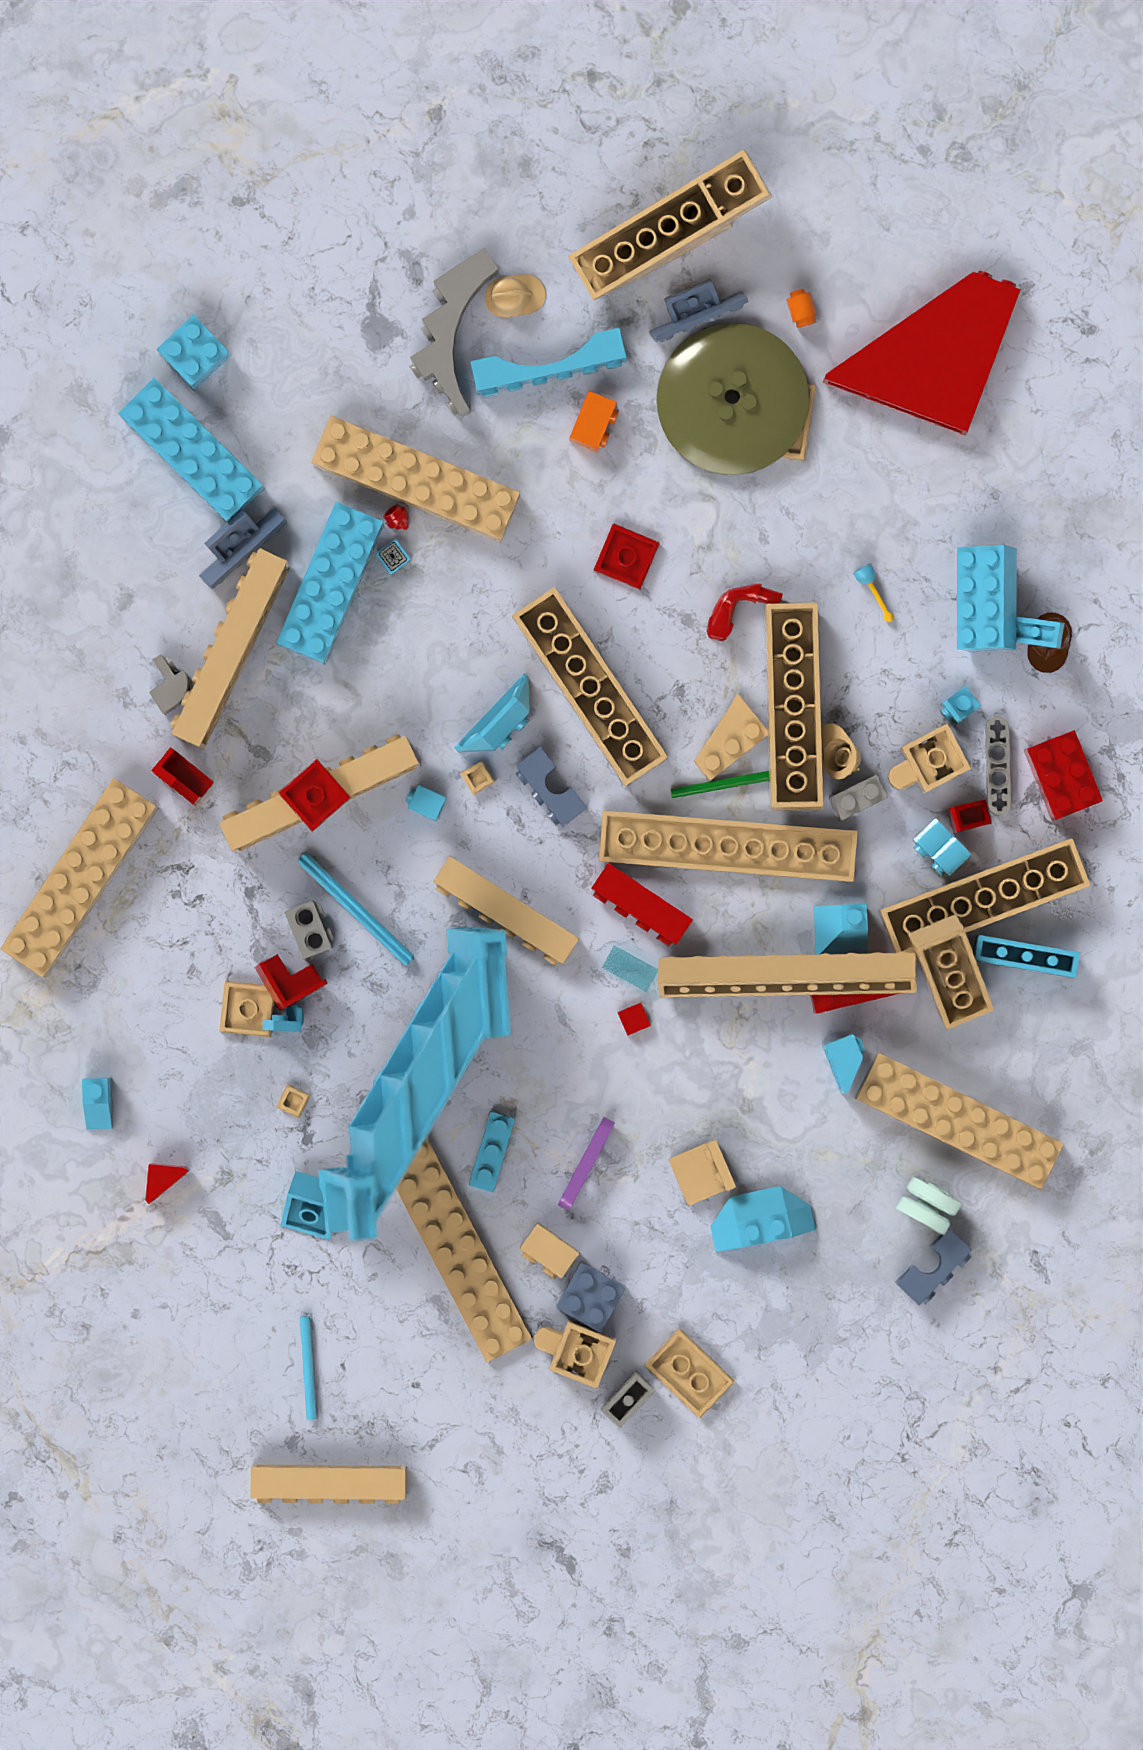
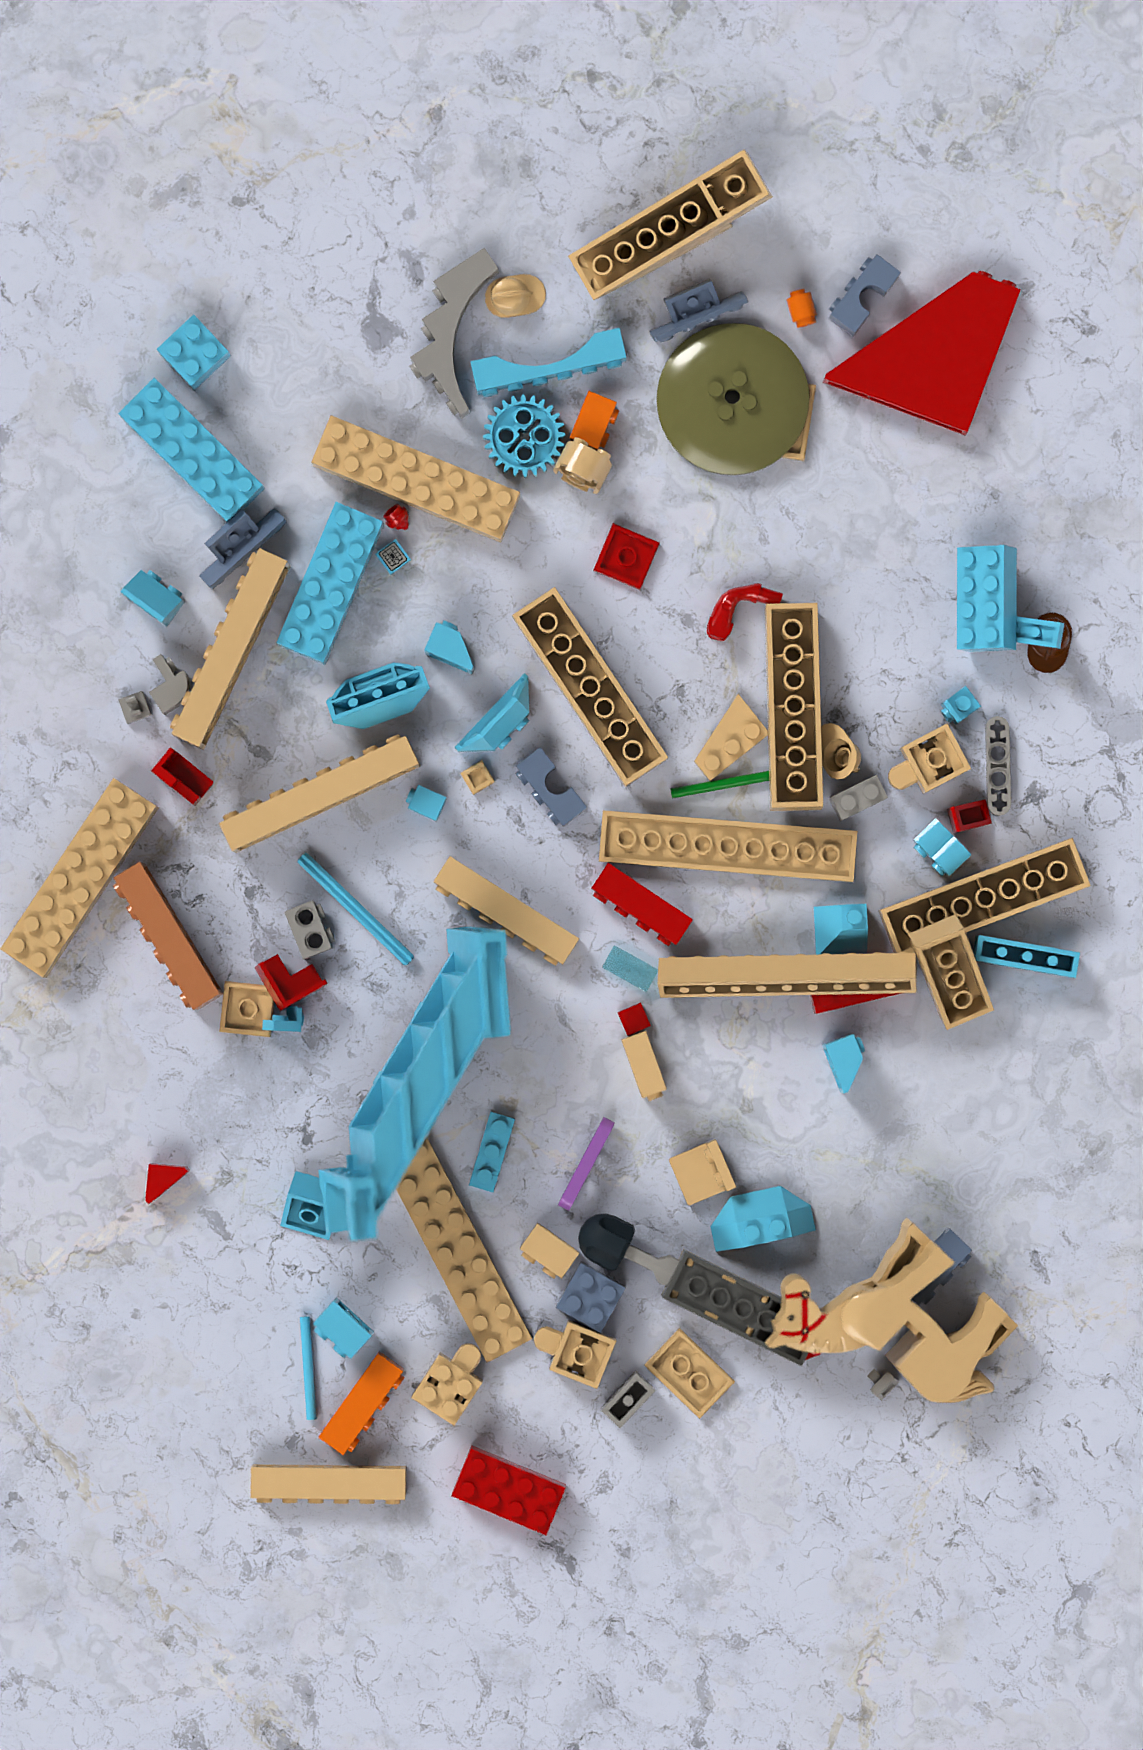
(97, 1103): medium azure slope -> none
(134, 707): none -> light grey tile
(153, 597): none -> medium azure slope
(168, 936): none -> nougat brick
(293, 1101): tan tile -> none
(314, 795): red tile -> none
(342, 1328): none -> medium azure brick
(361, 1403): none -> orange brick
(378, 695): none -> medium azure wedge
(448, 646): none -> medium azure slope
(450, 1383): none -> tan brick
(507, 421): none -> medium azure gear
(508, 1490): none -> red brick
(583, 466): none -> tan brick
(644, 1065): none -> tan brick
(692, 1283): none -> dark grey piece
(866, 576): hinge -> none
(876, 276): none -> sand blue arch
(878, 1307): none -> tan animal
(883, 1385): none -> light grey tile
(929, 1204): light aqua wheel -> none
(959, 1121): tan brick -> none
(1063, 775): red brick -> none

